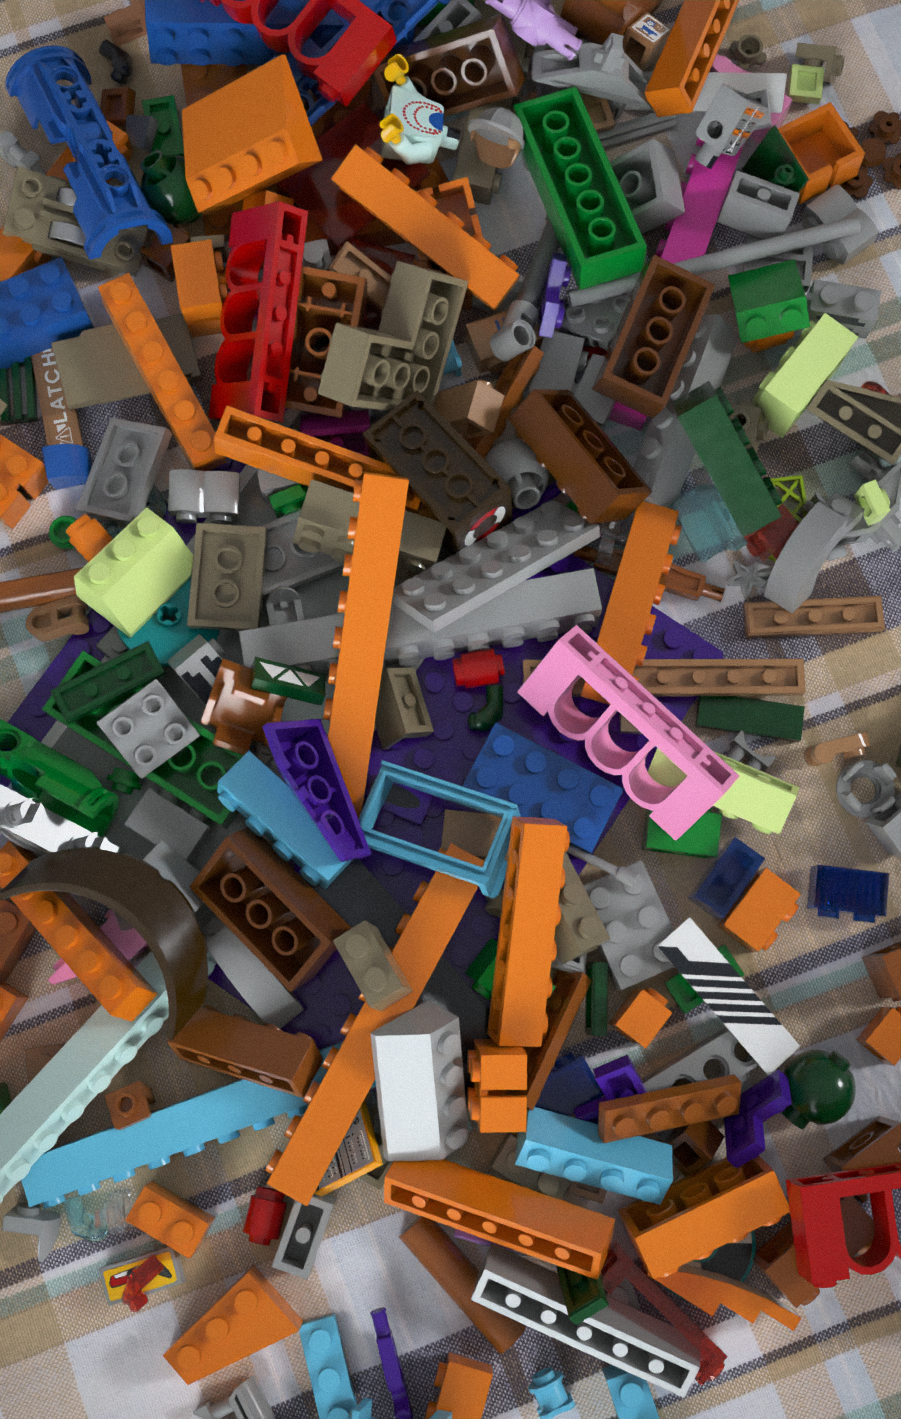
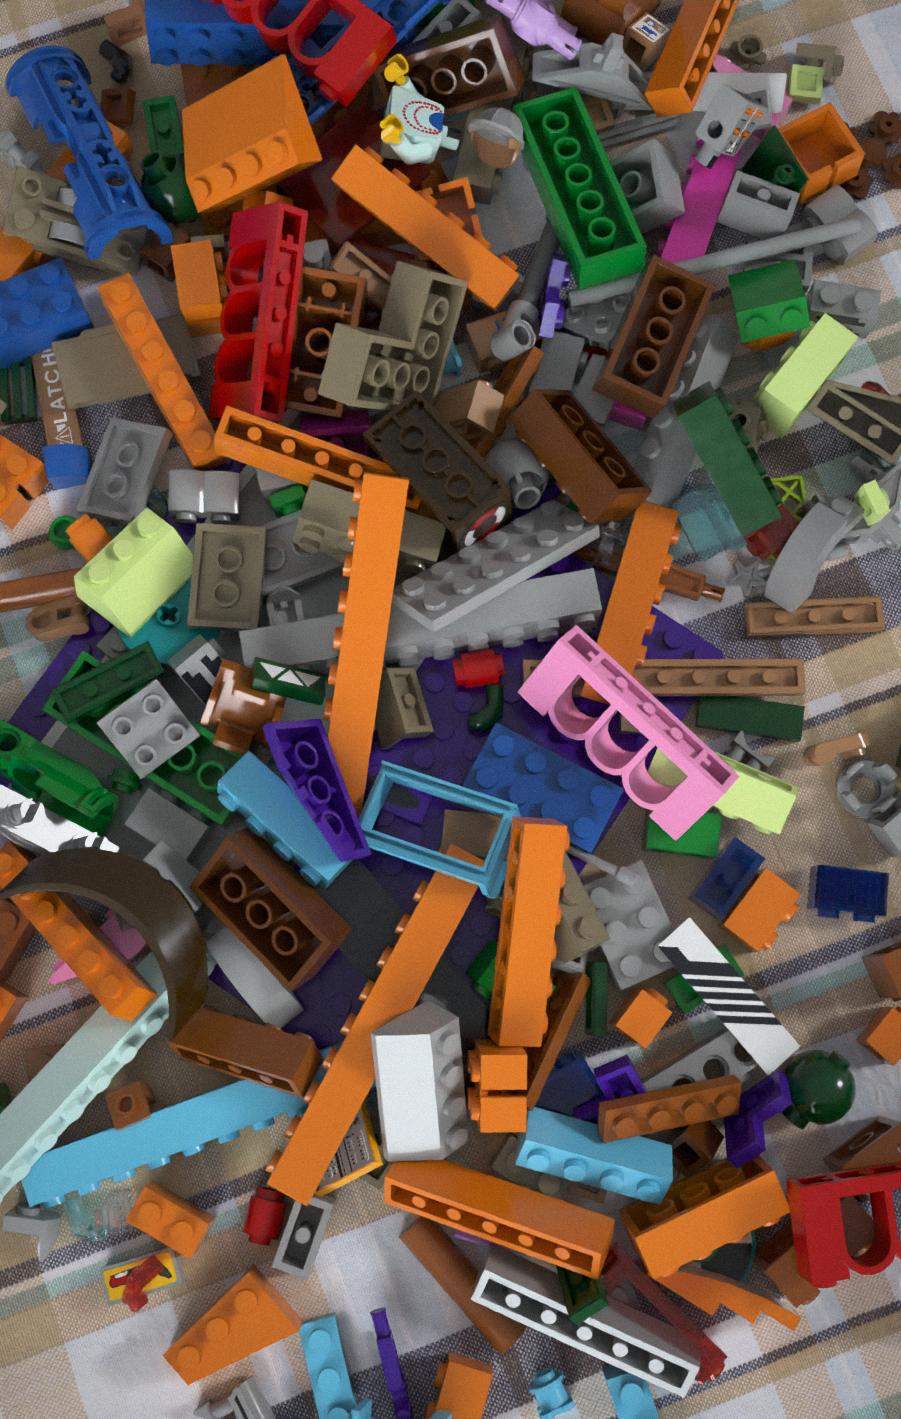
(141, 131): dark grey tile -> none
(372, 966): dark tan brick -> none

